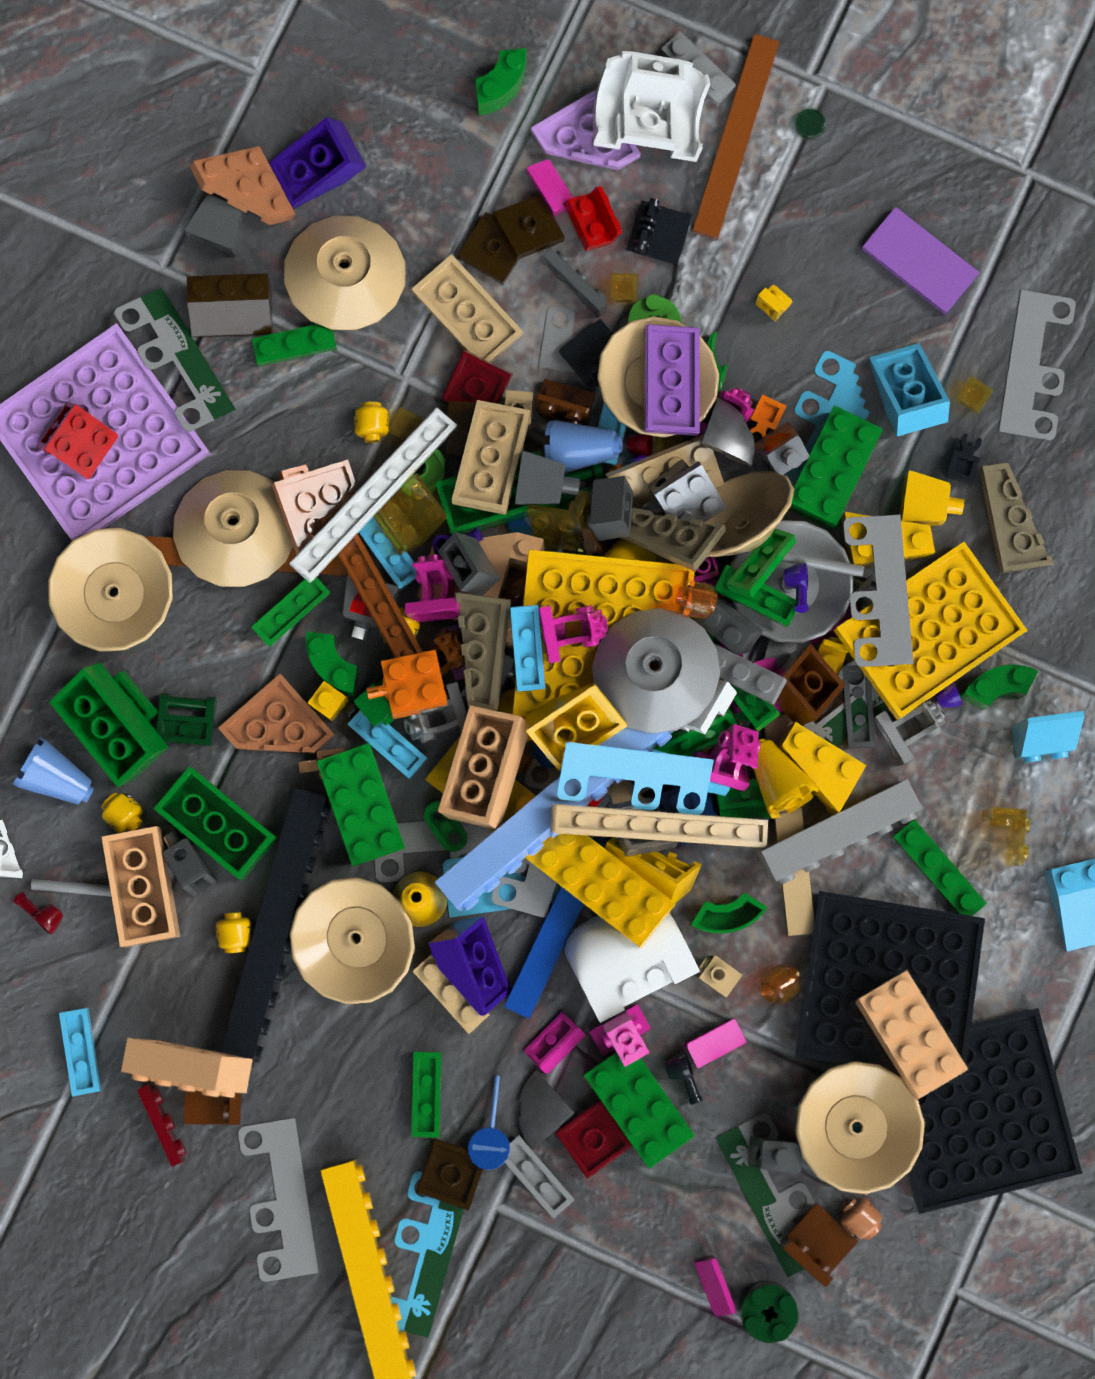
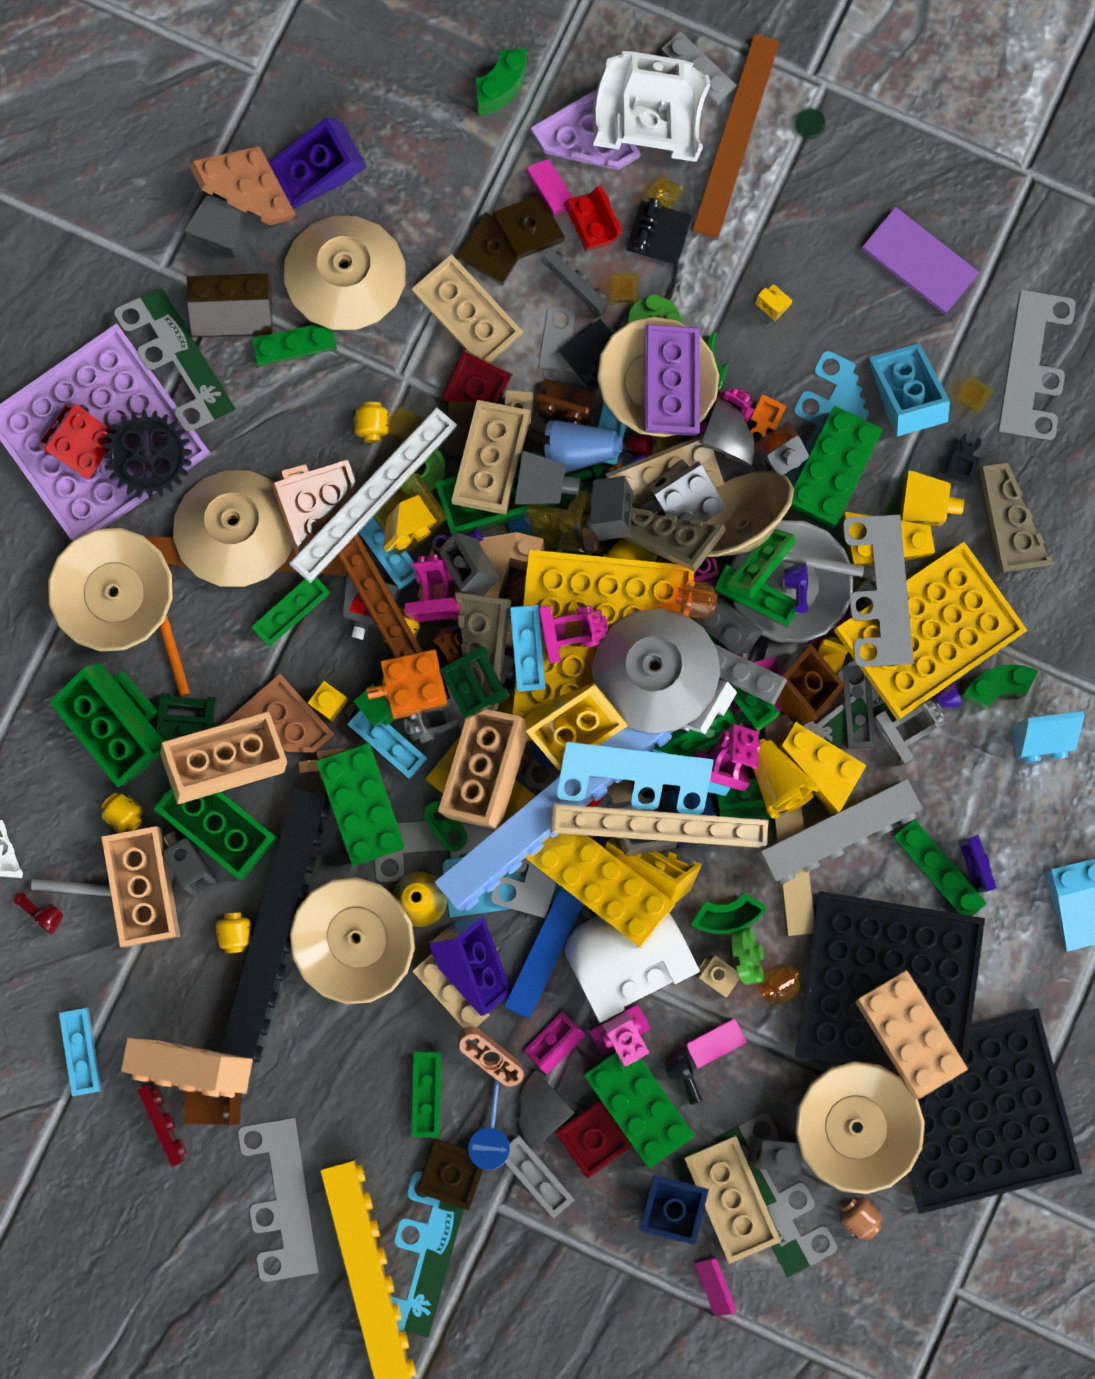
(53, 775): medium blue cone -> none
(122, 456): none -> black gear
(174, 658): none -> orange bar
(223, 757): none -> light nougat brick
(329, 664): green brick -> none
(406, 523): none -> yellow slope
(466, 686): none -> dark green plate
(487, 1045): none -> nougat beam
(666, 192): none -> clear yellow plate
(673, 1209): none -> dark blue slope
(733, 1199): none -> tan plate
(749, 956): none -> bright green plate
(777, 1325): dark green brick -> none
(818, 1244): reddish brown bracket -> none
(977, 864): none -> dark purple plate
(1018, 826): clear yellow bracket -> none

